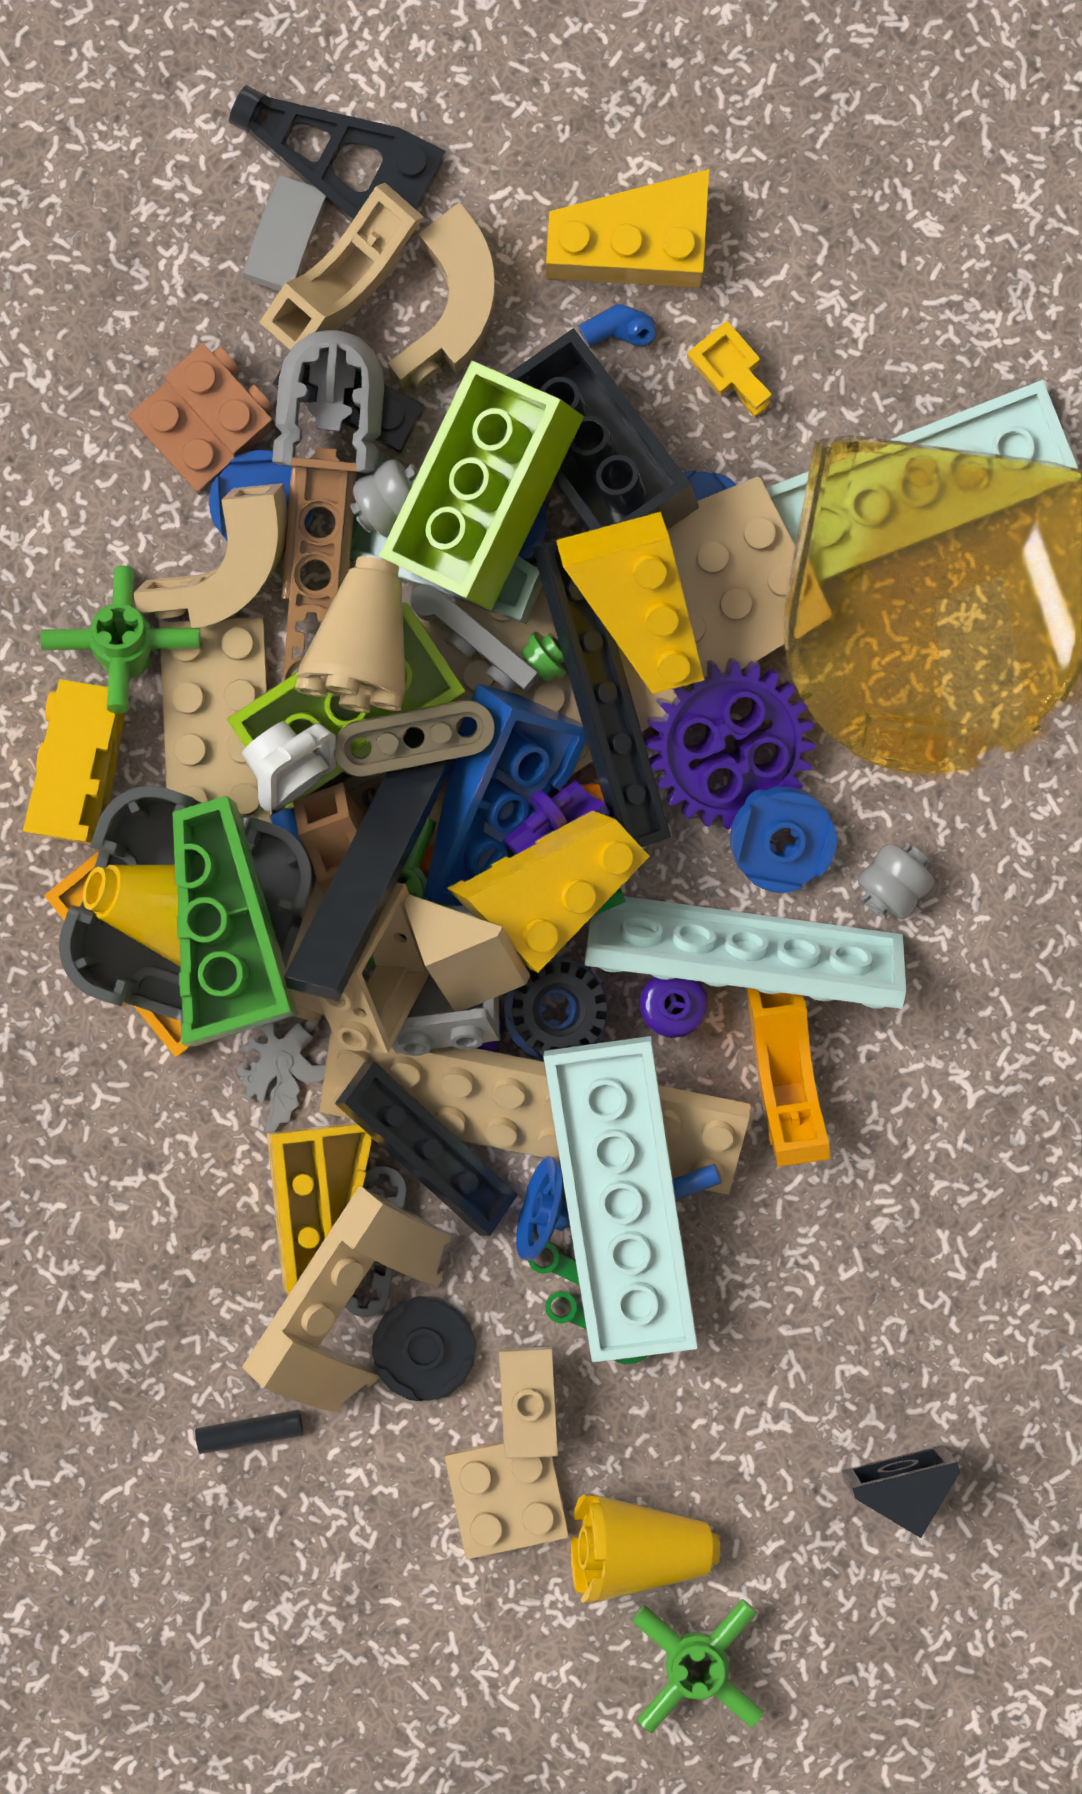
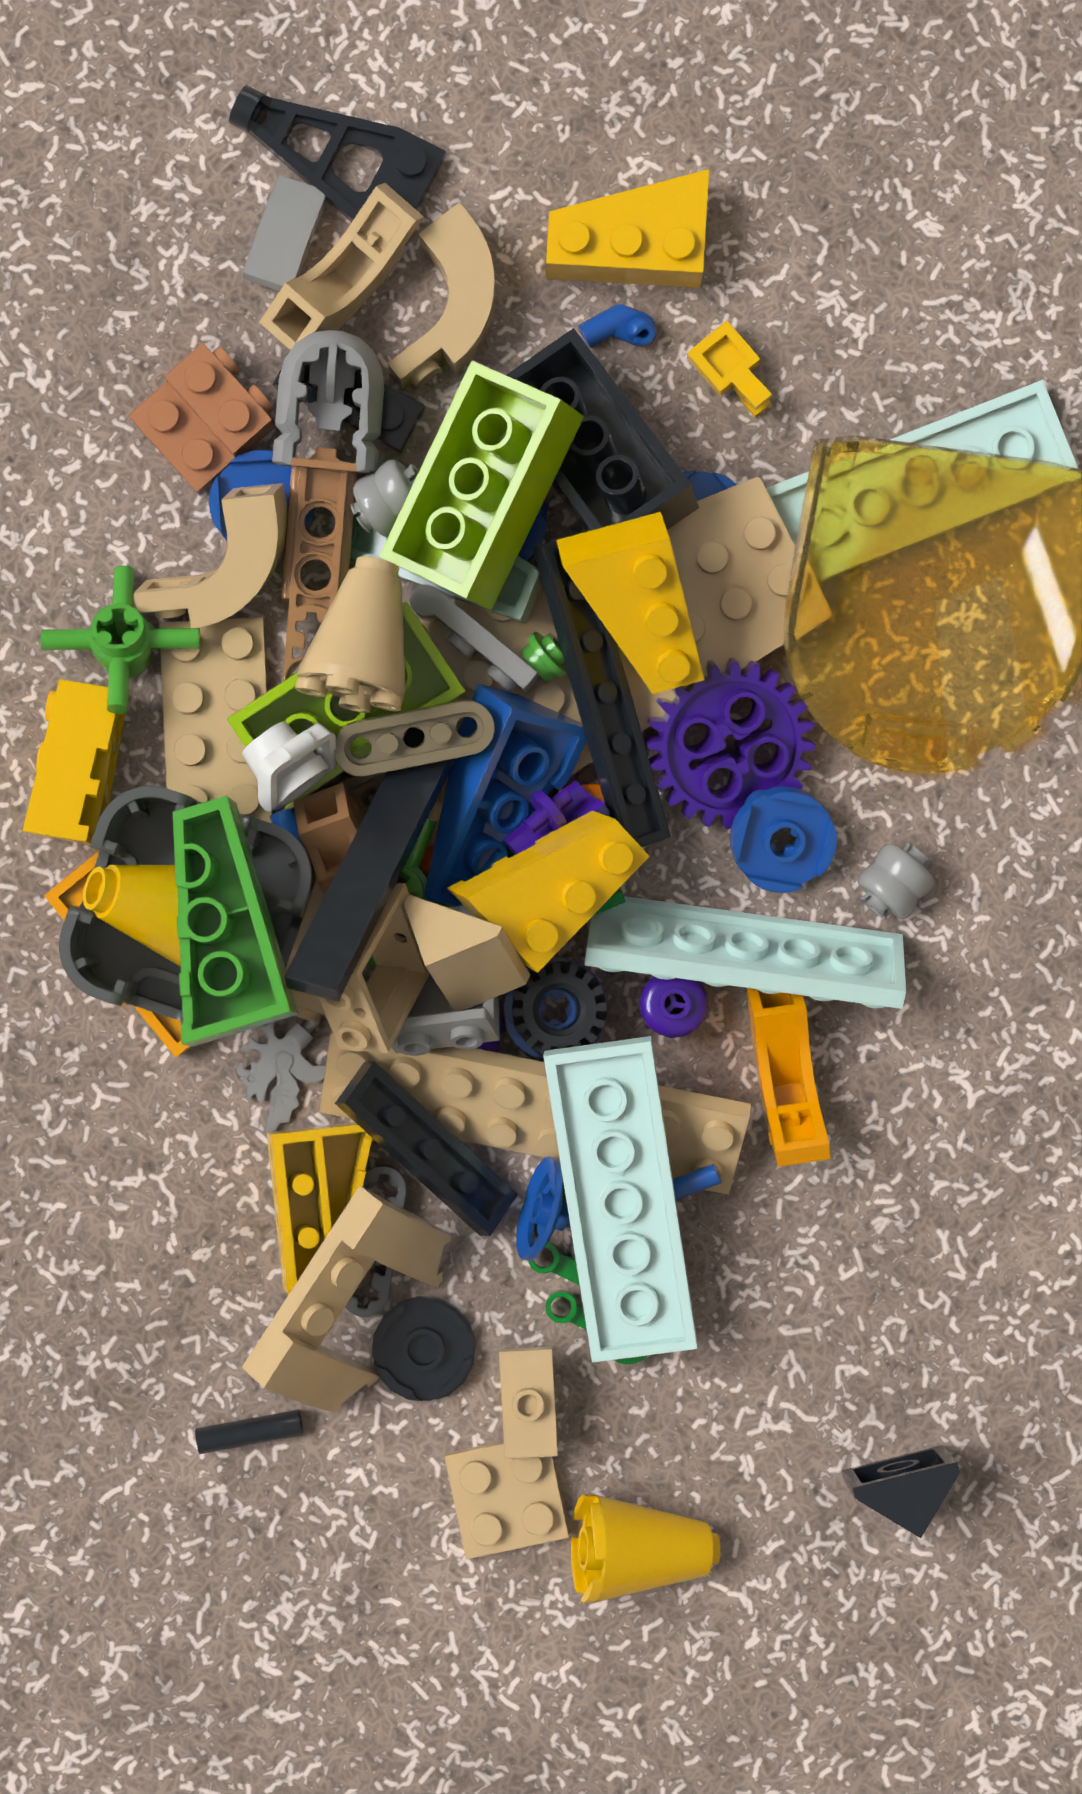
(697, 1645): bright green bar -> none

